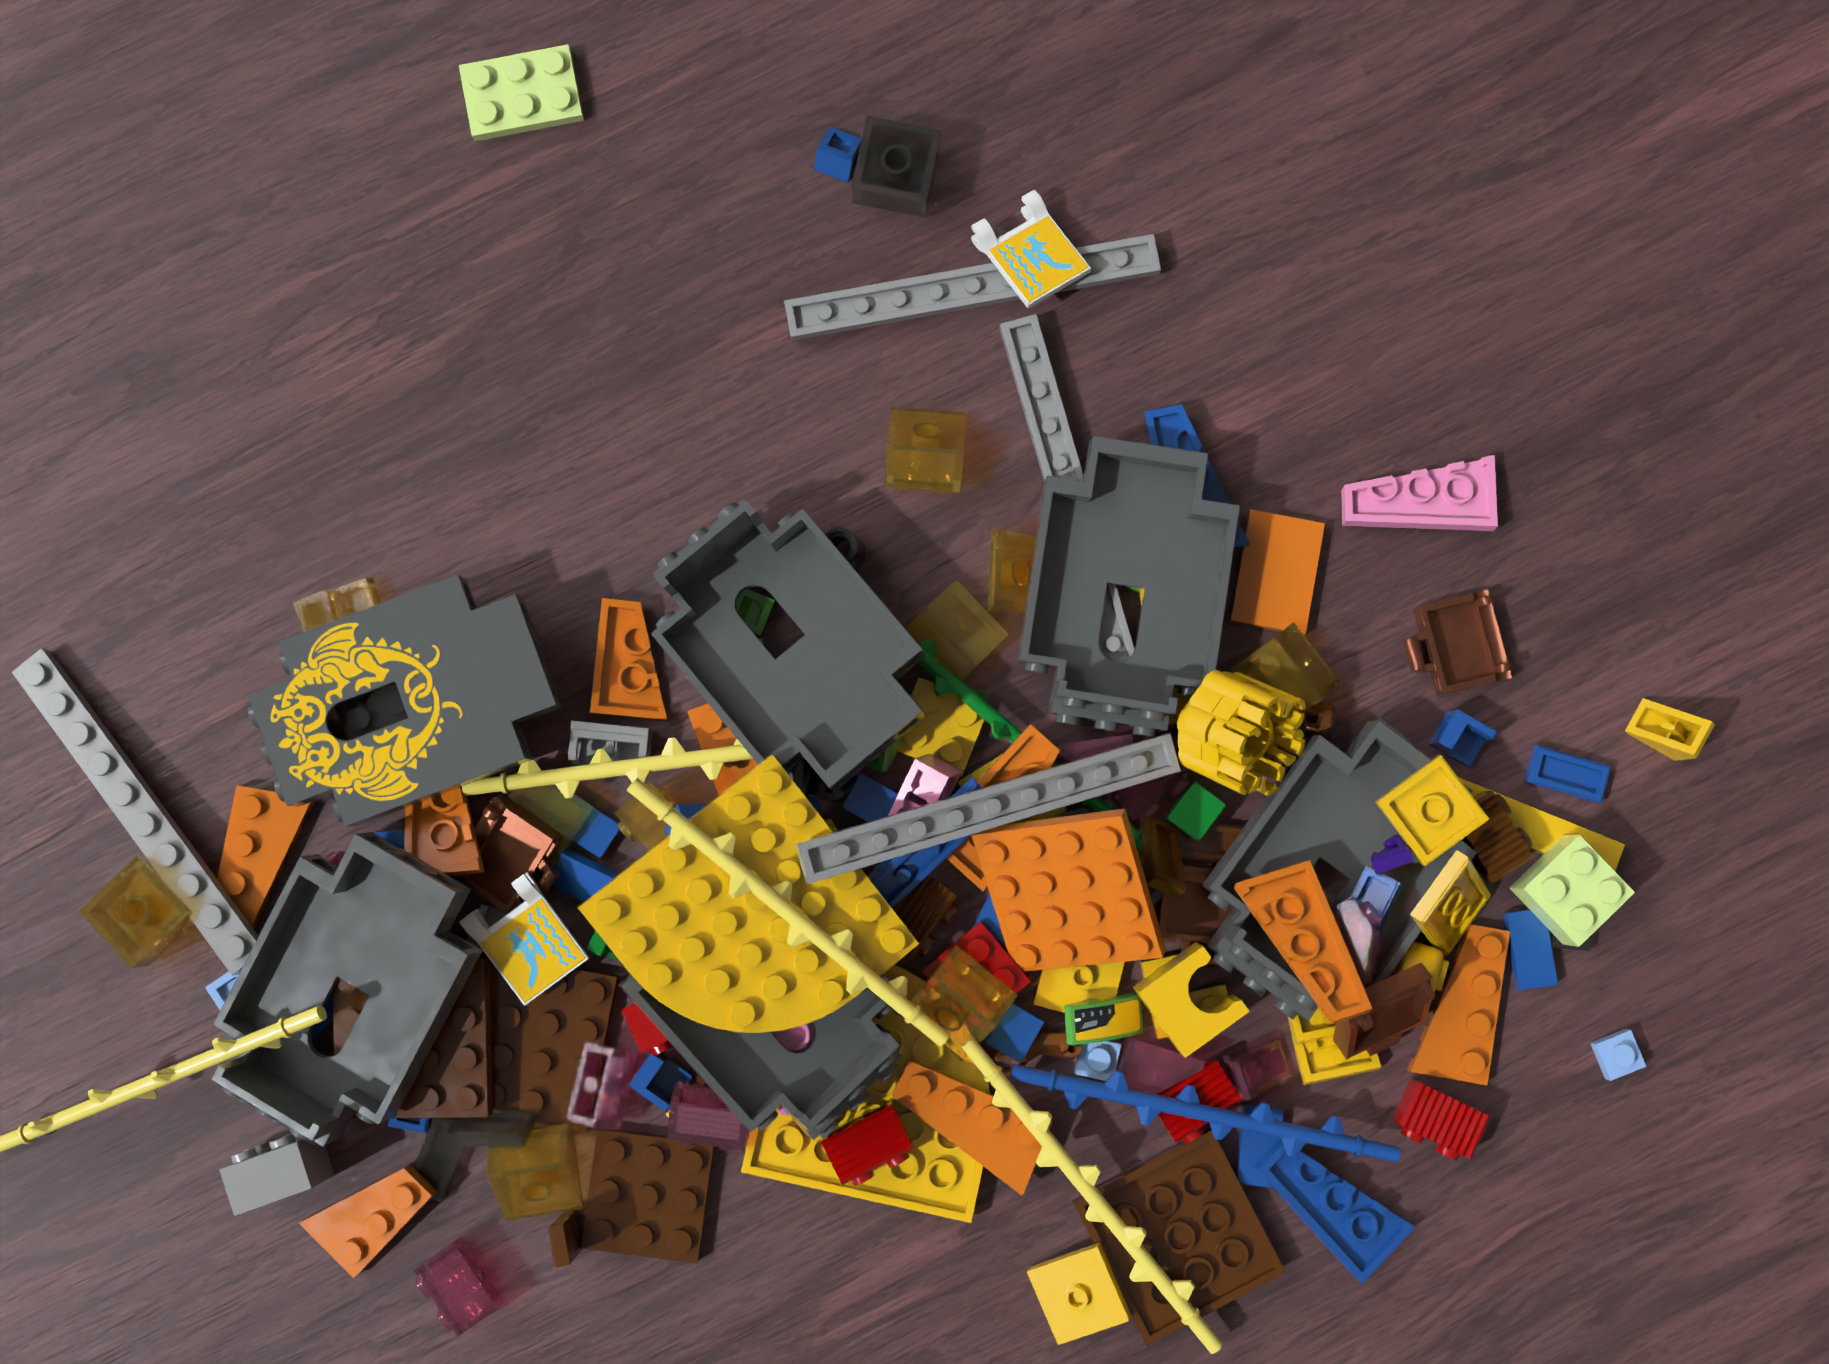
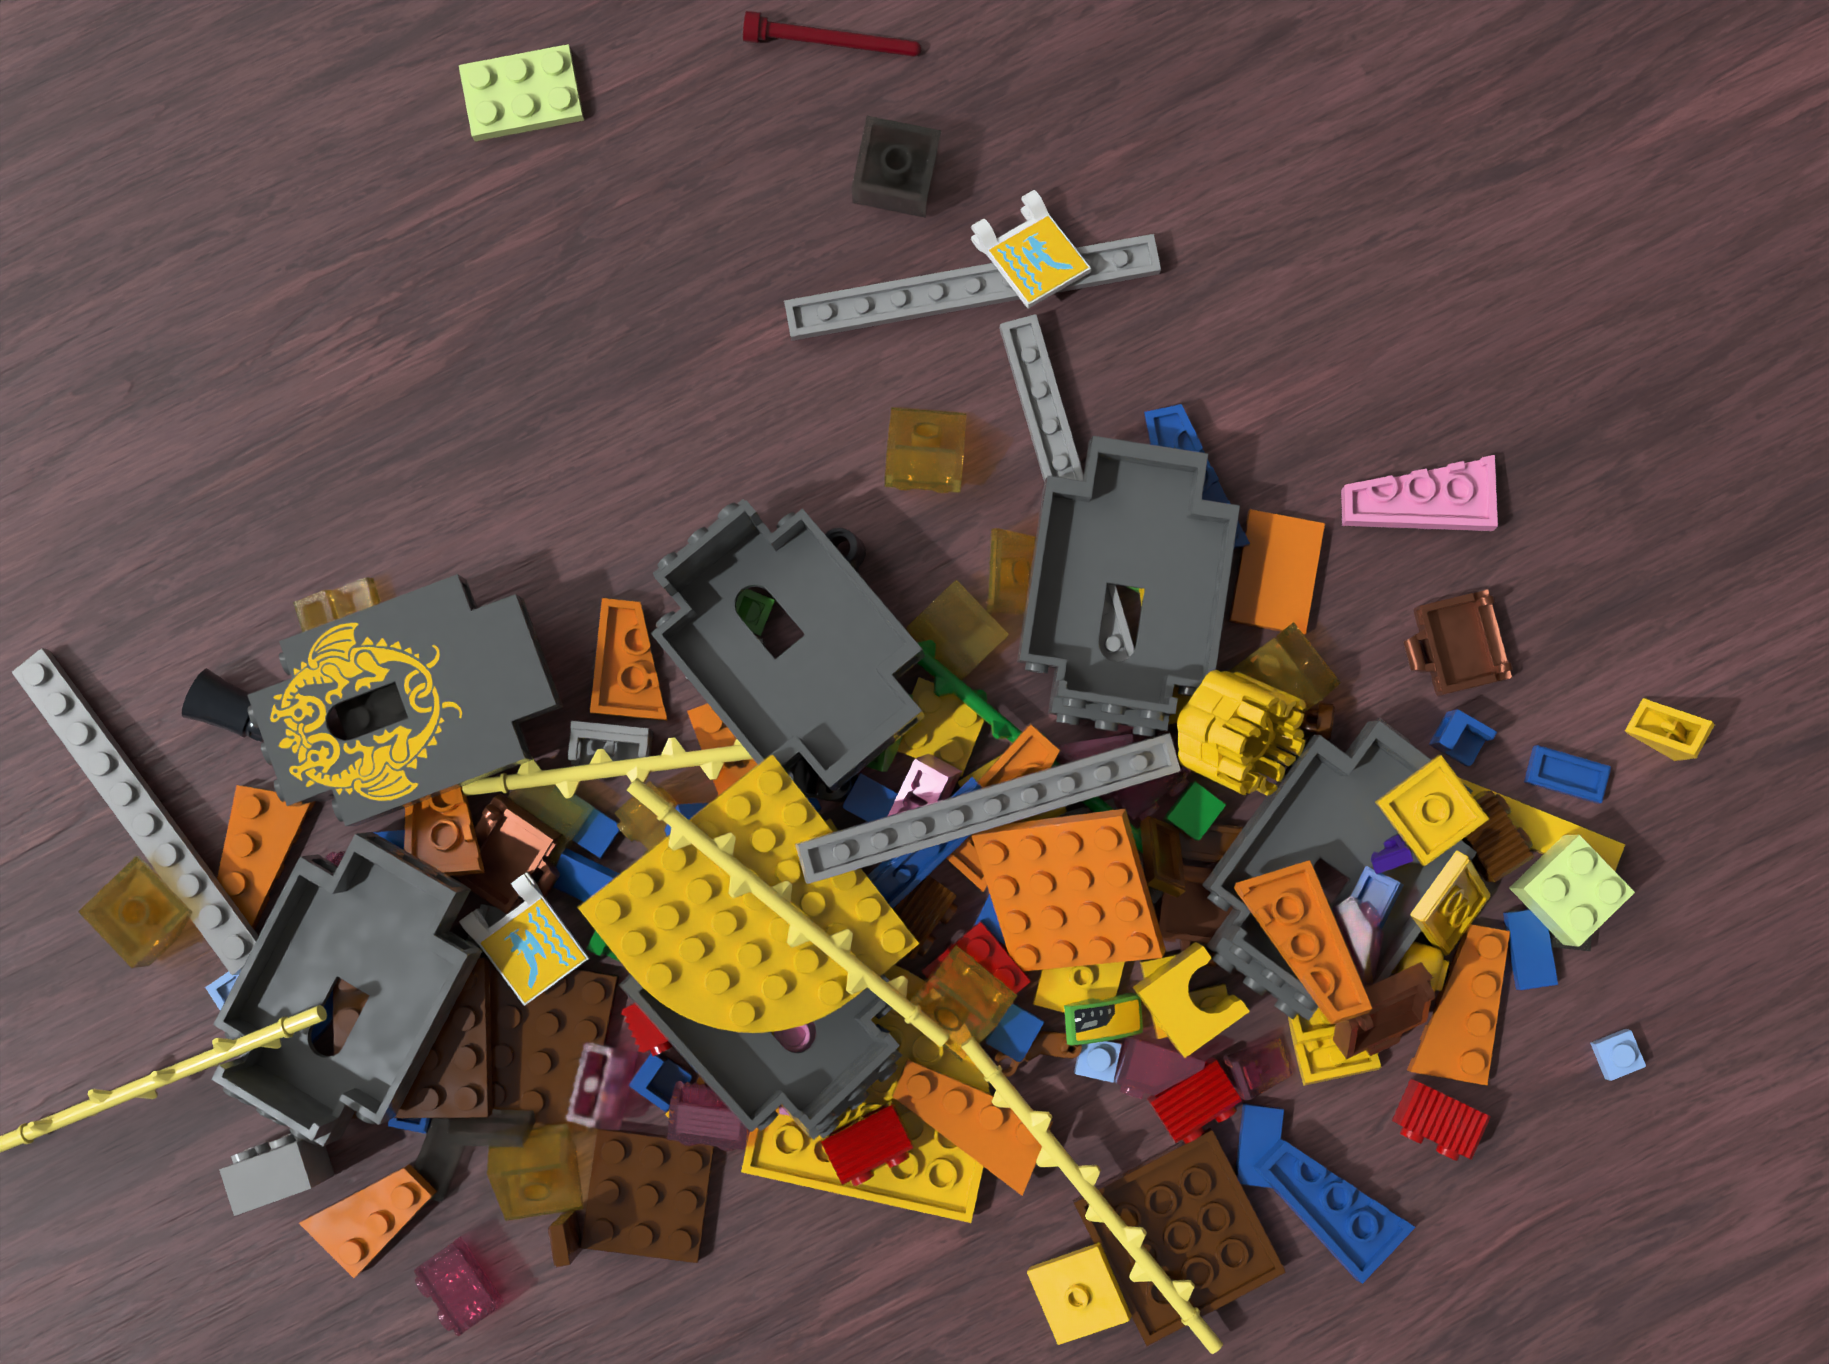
(220, 705): none -> black plant
(759, 28): none -> dark red piece
(837, 154): blue slope -> none
(1220, 1120): blue plant -> none

